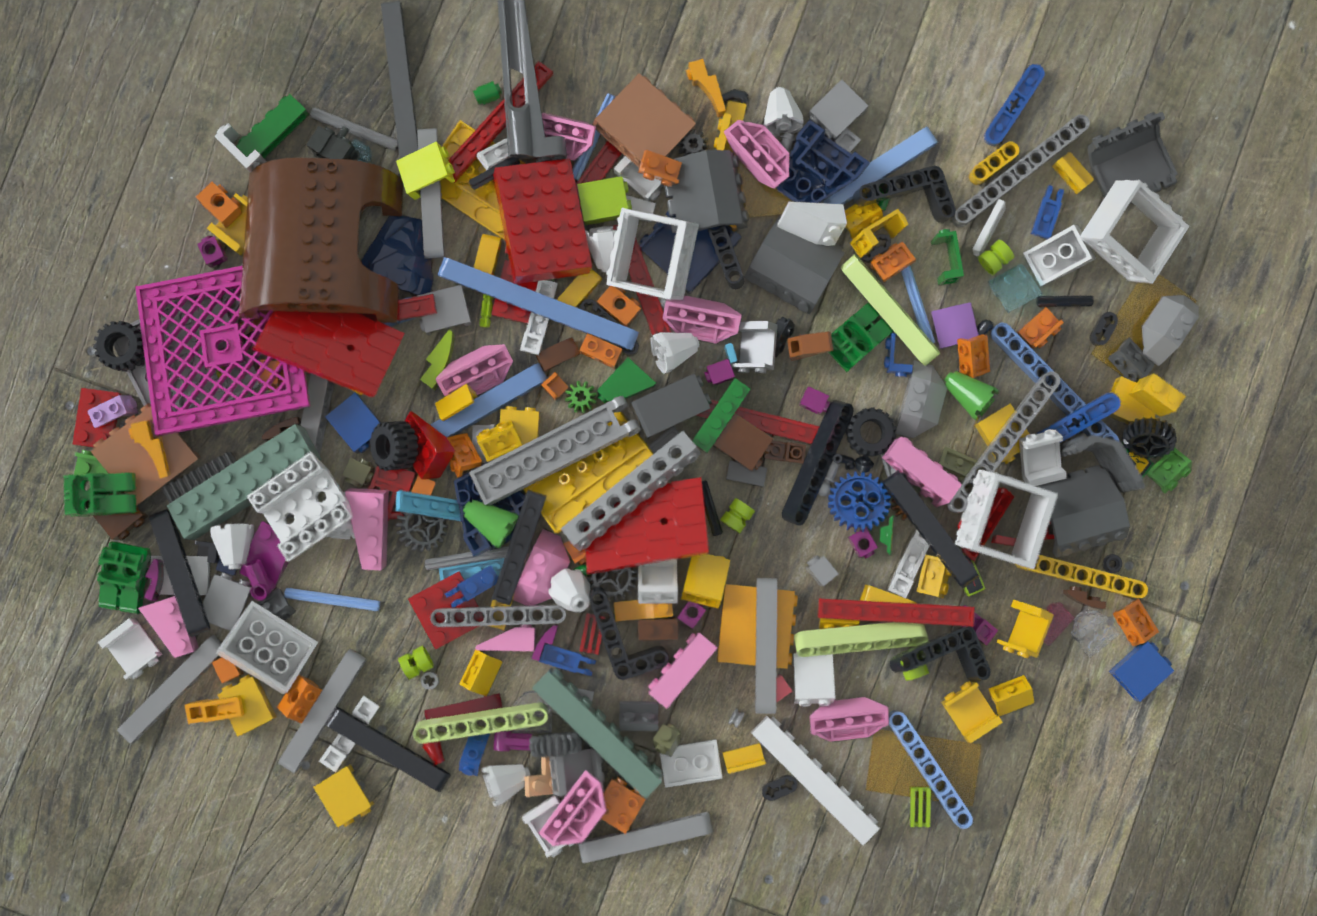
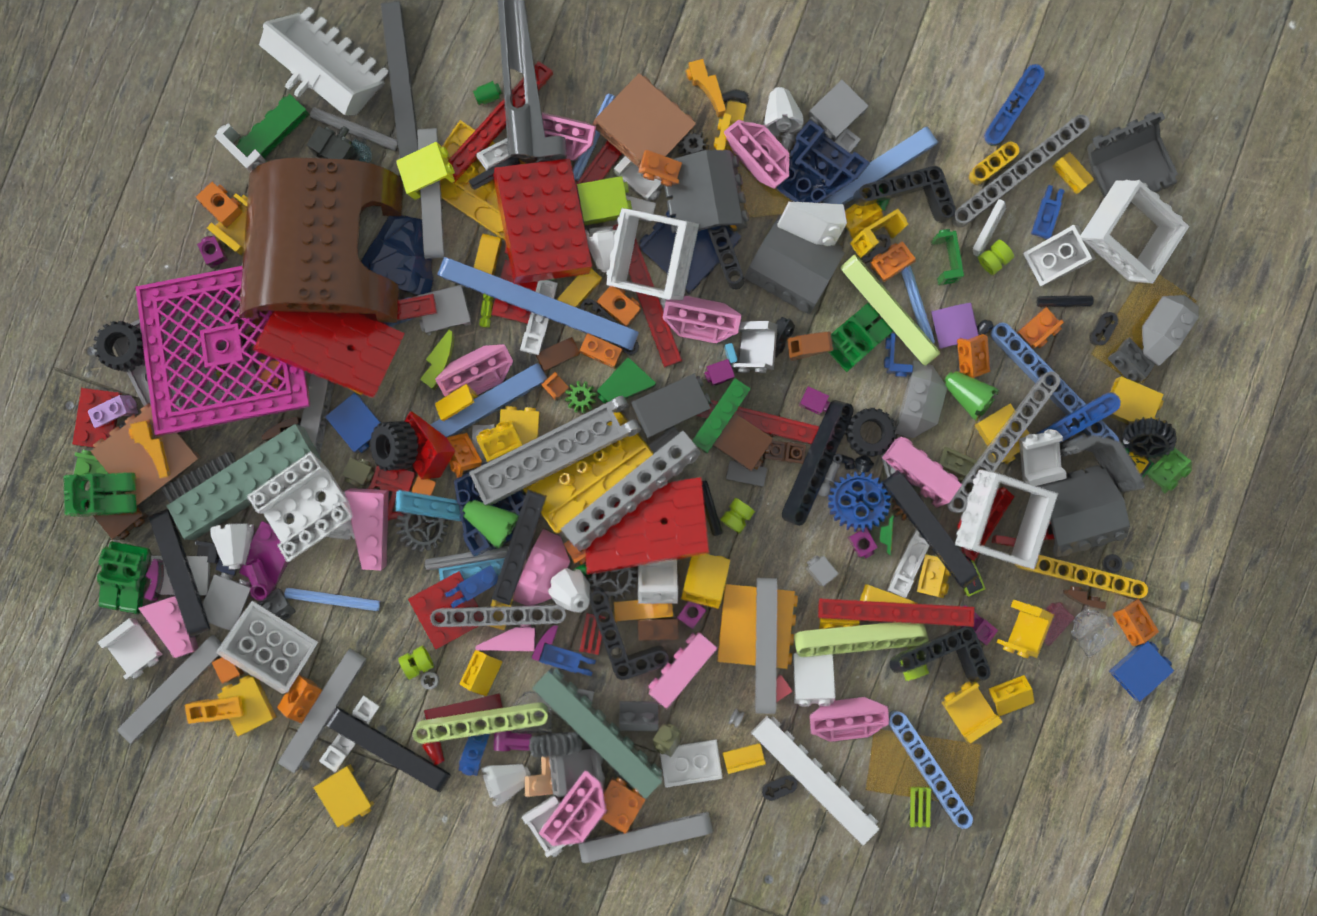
(321, 61): none -> white piece
(673, 349): white cone -> none
(1015, 287): clear light blue slope -> none
(1157, 395): yellow brick -> none

